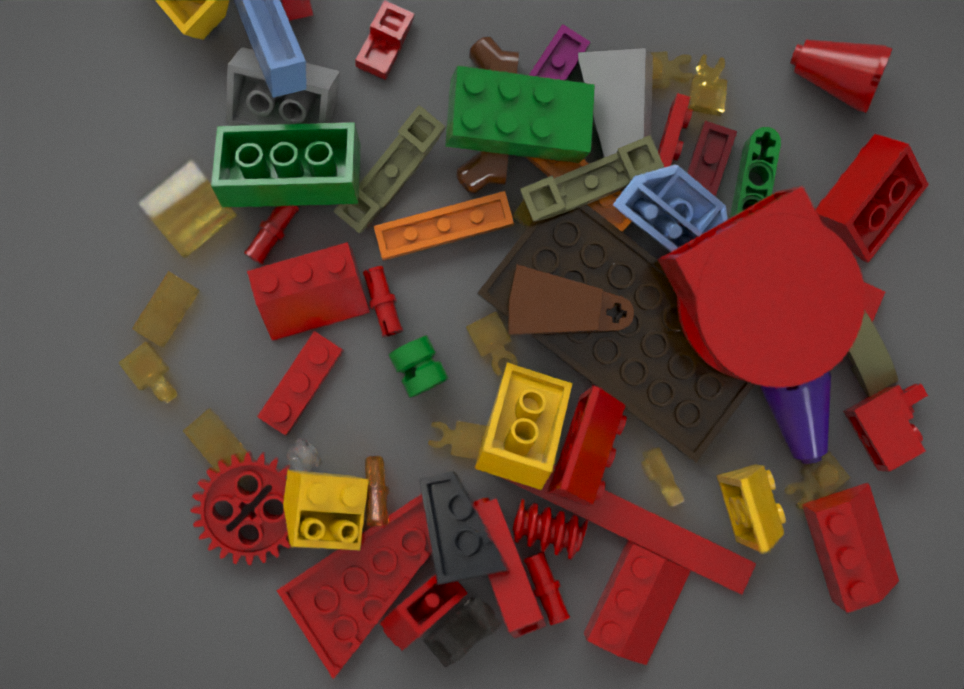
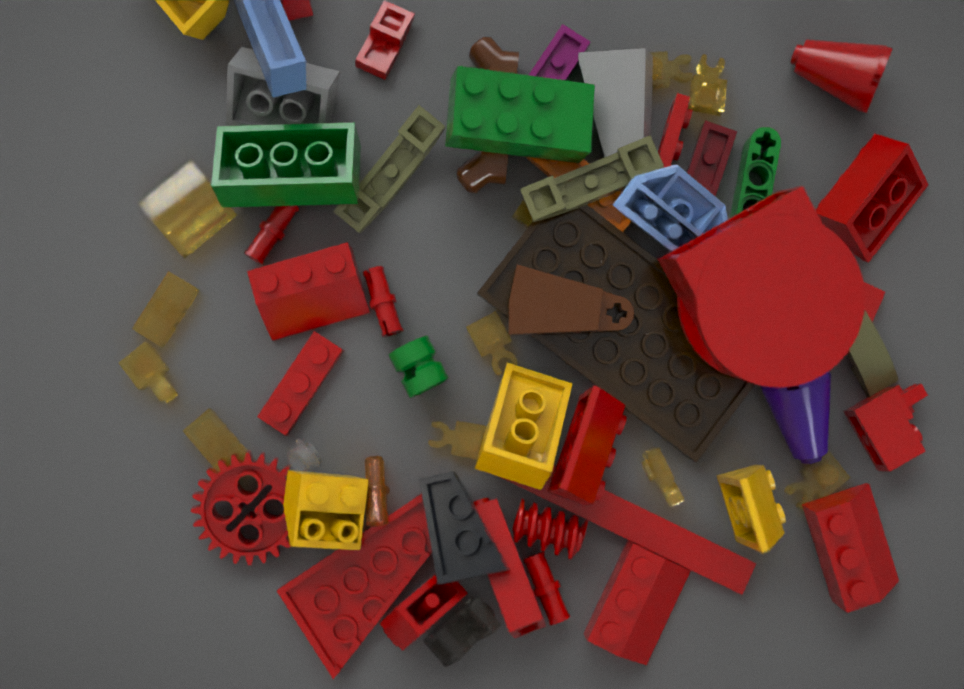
(443, 225): orange plate -> none

